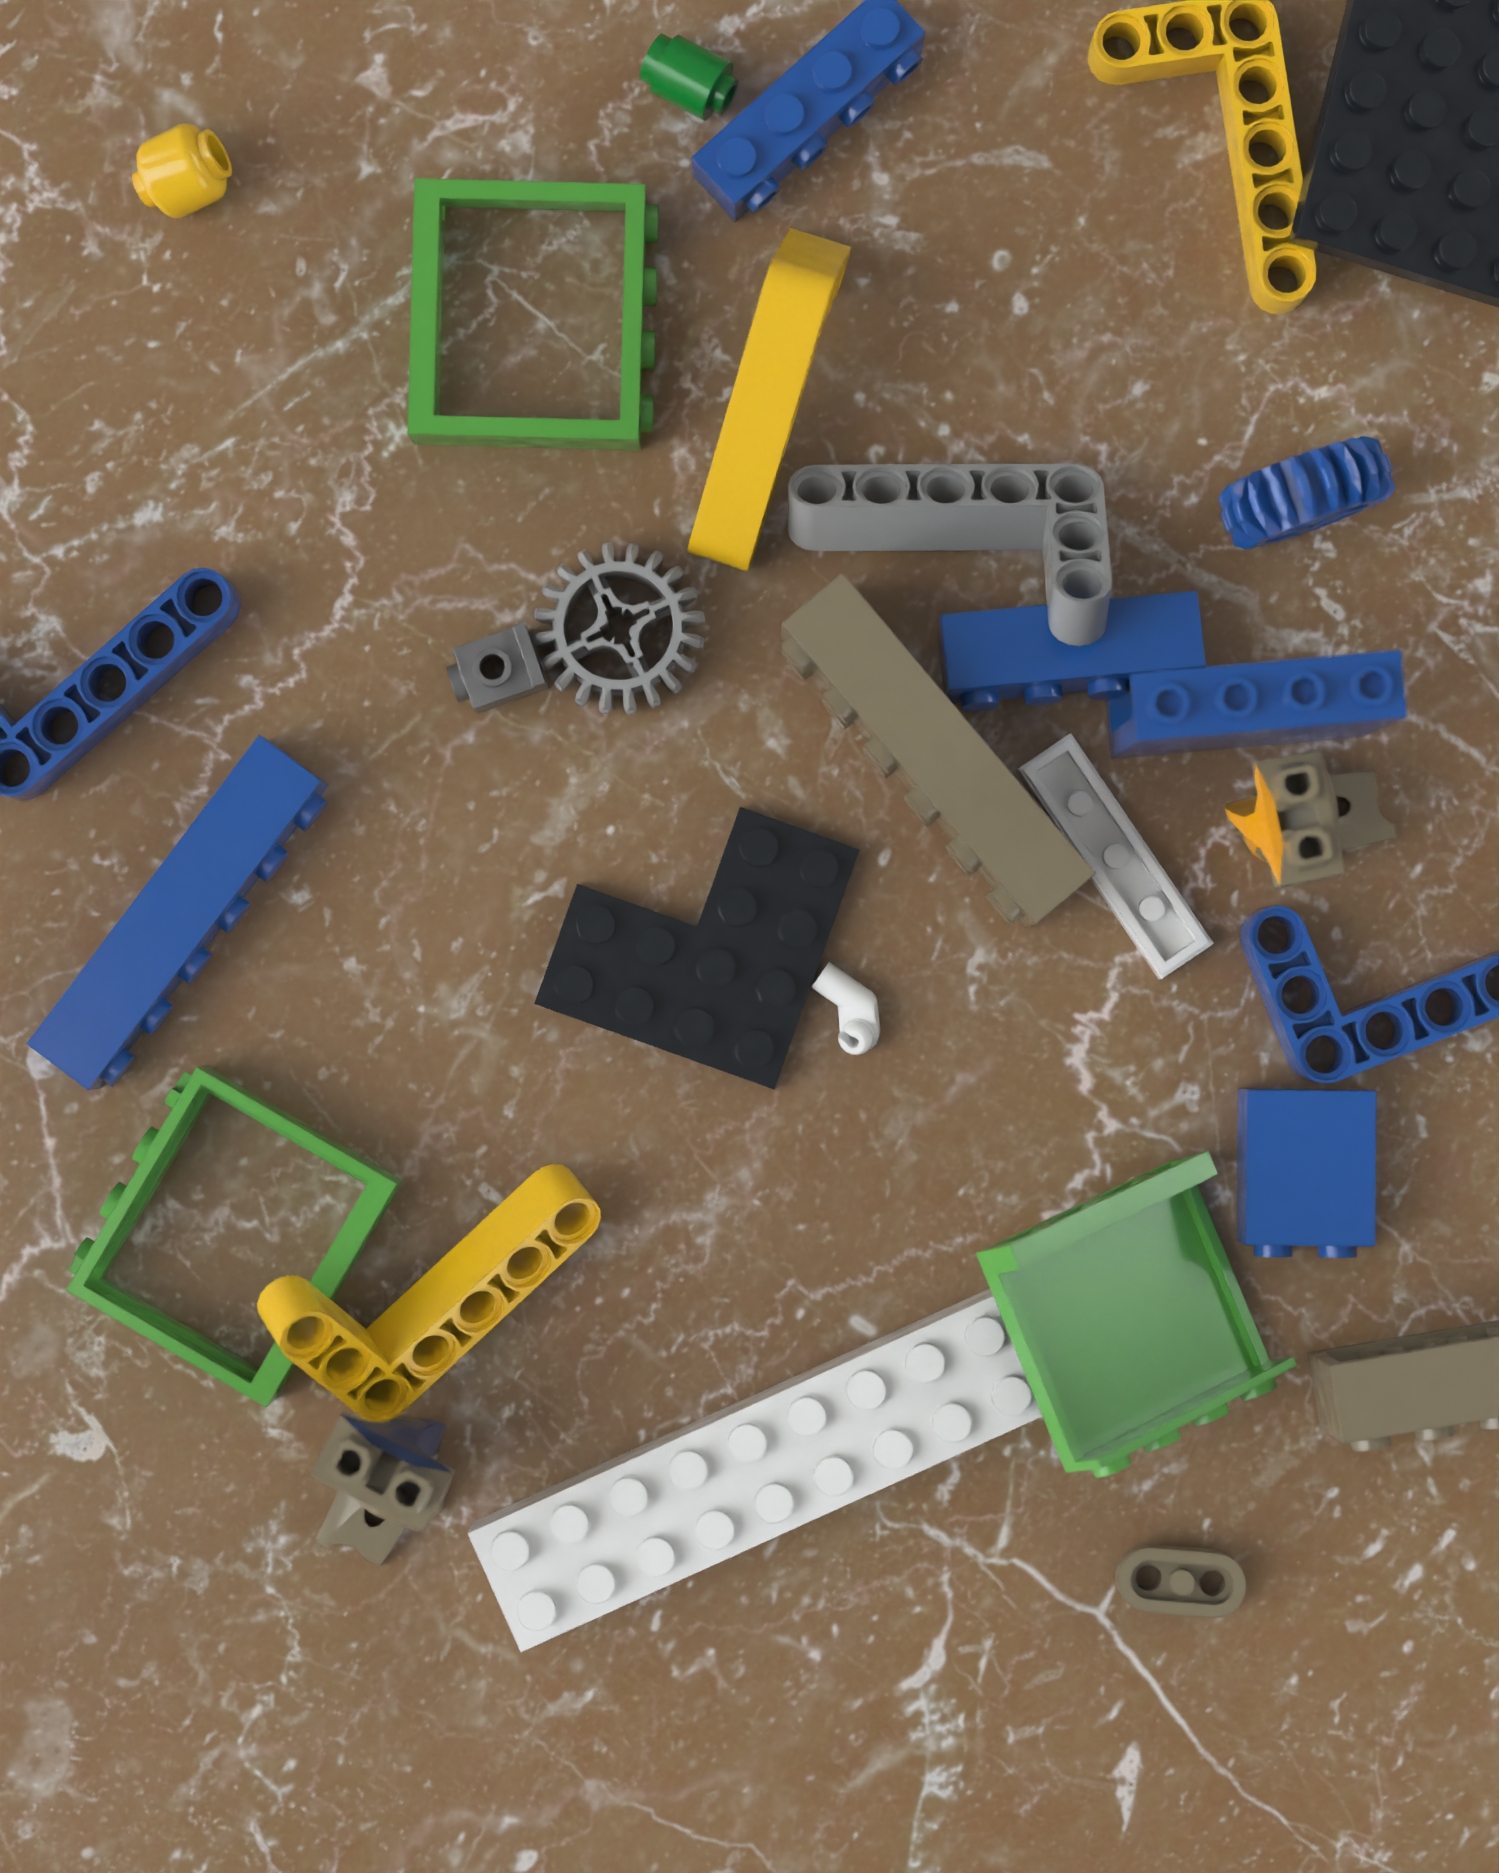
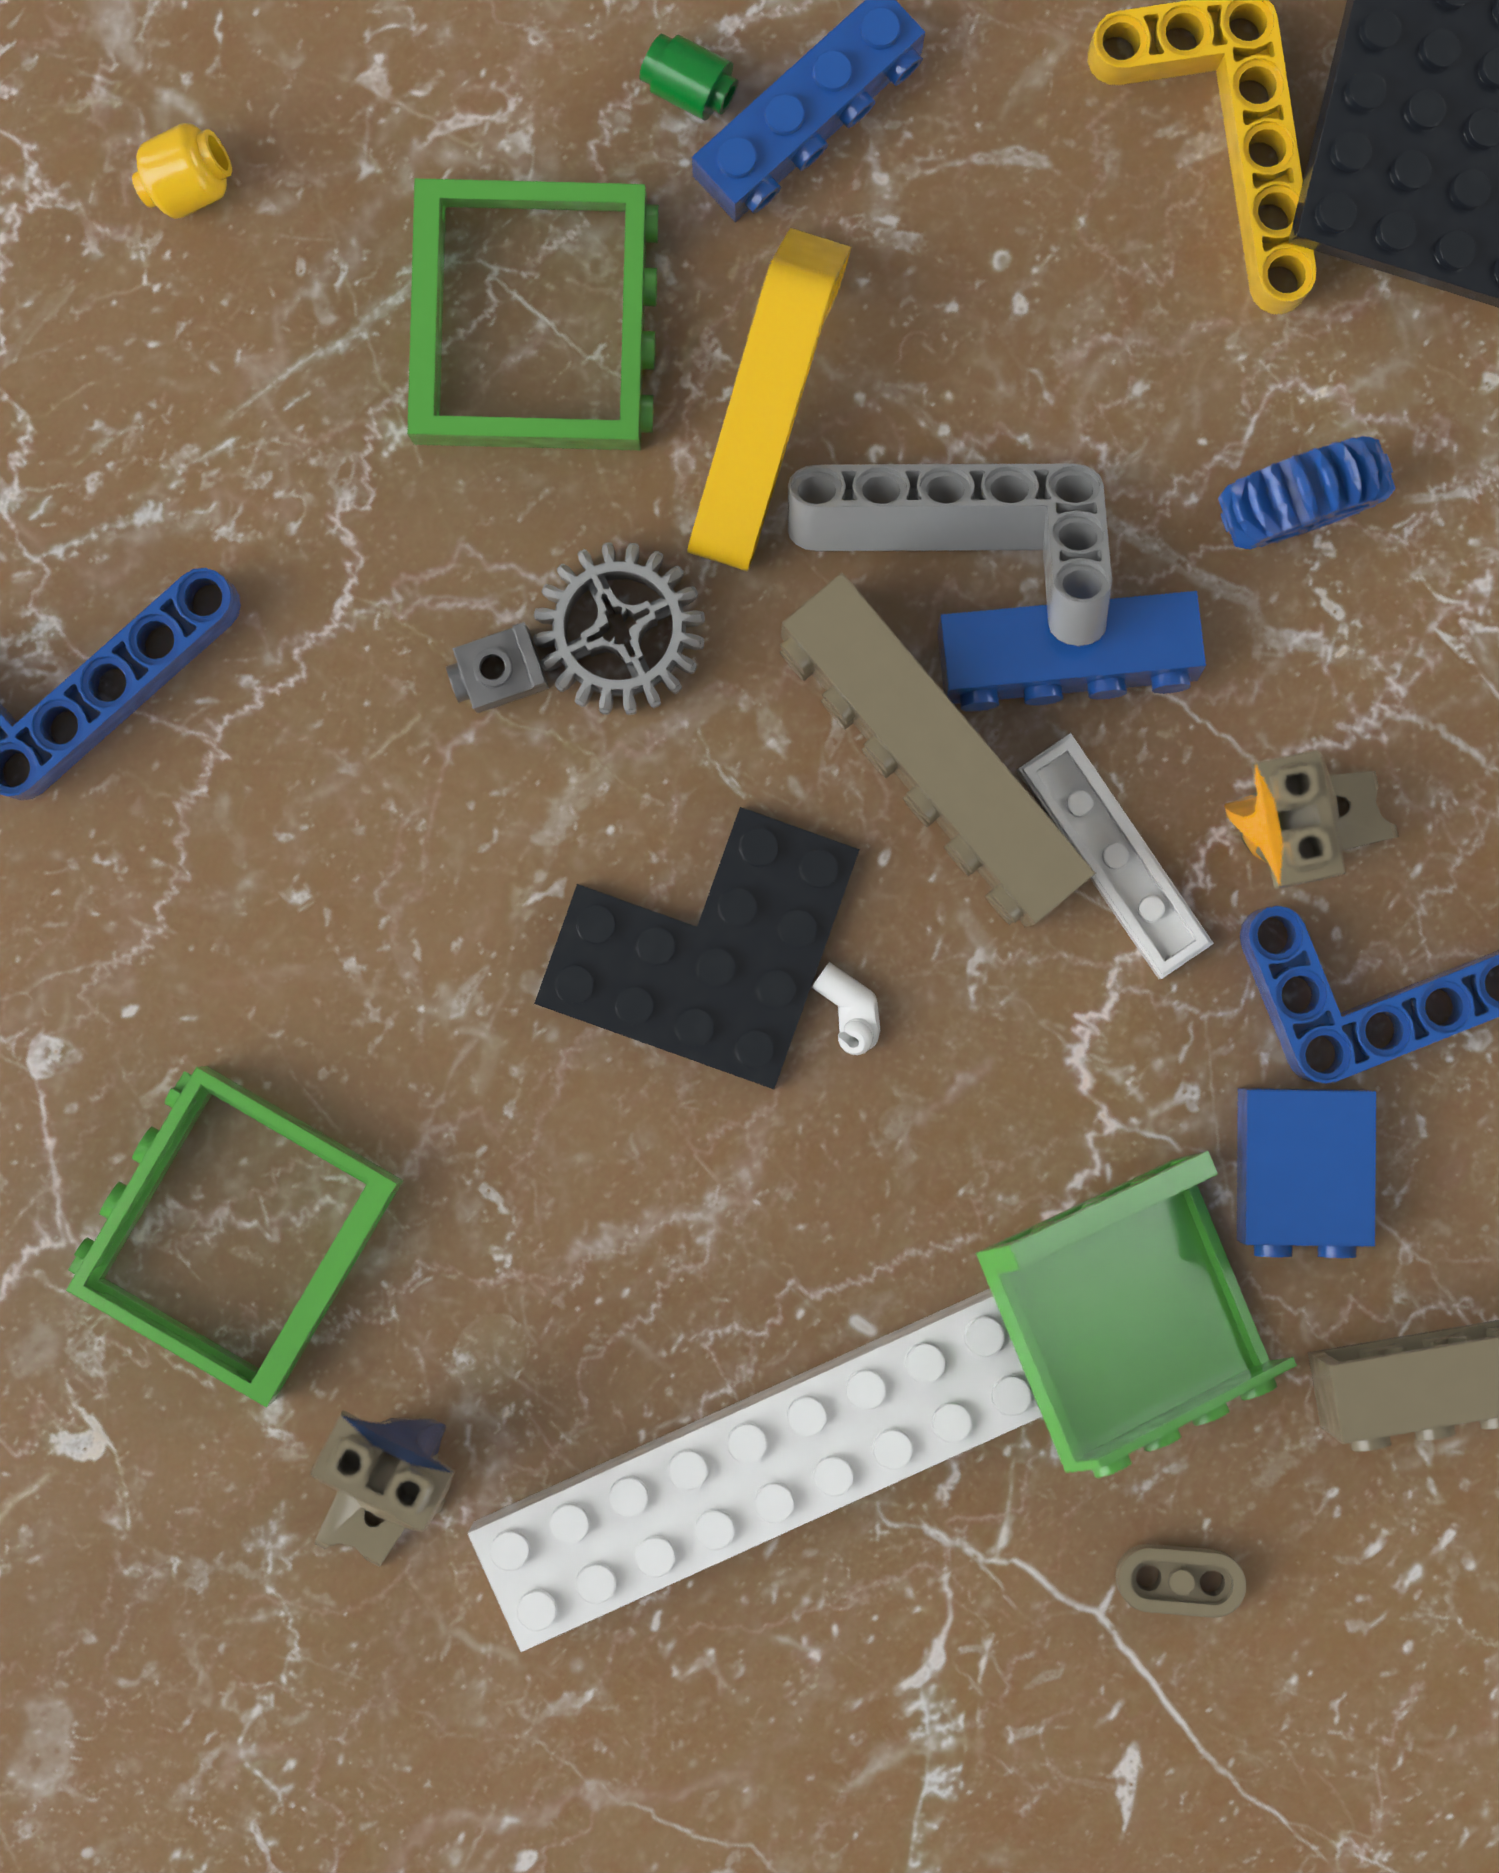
(178, 915): blue brick -> none
(445, 1311): yellow beam -> none
(1257, 704): blue panel -> none

